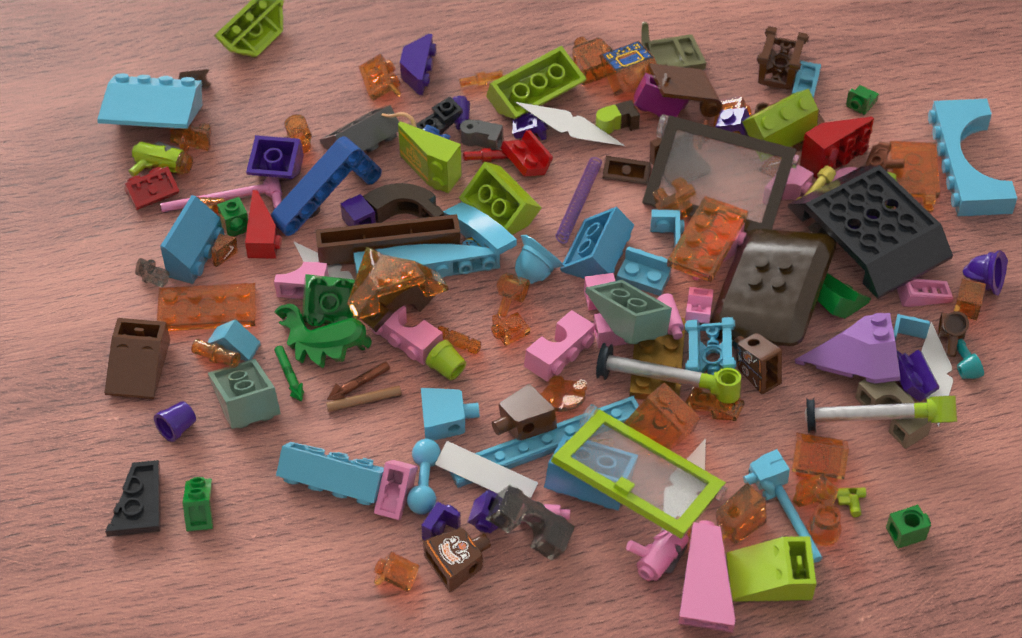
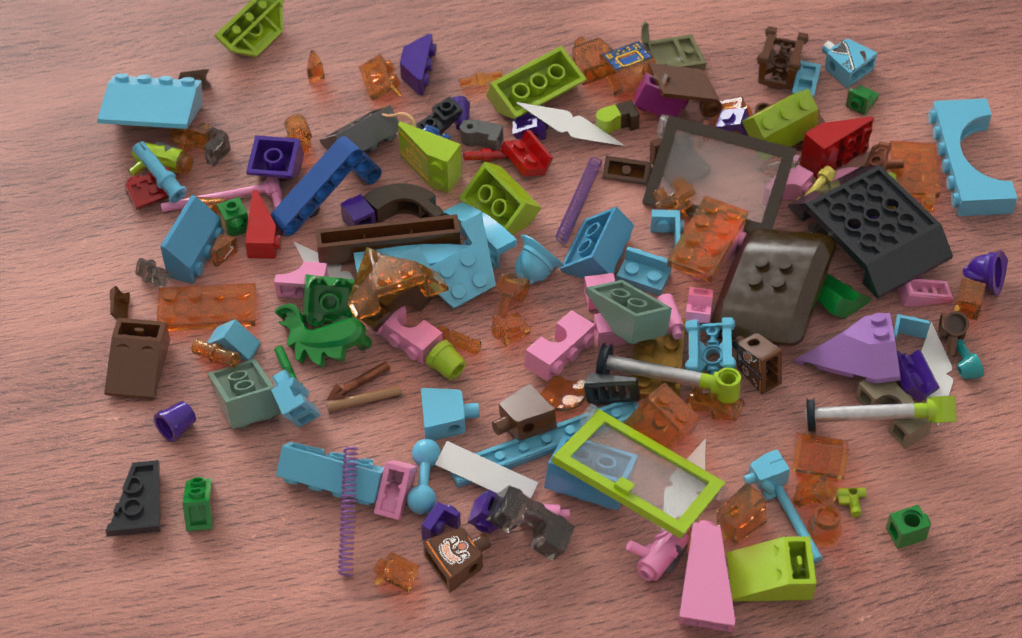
(119, 303): none -> reddish brown piece
(165, 179): none -> medium azure pin
(217, 146): none -> clear smoke bracket
(293, 400): none -> medium azure hips
(314, 68): none -> clear orange slope
(347, 511): none -> medium lavender piece
(466, 271): none -> medium azure wing
(596, 392): none -> black slope
(848, 61): none -> medium azure torso

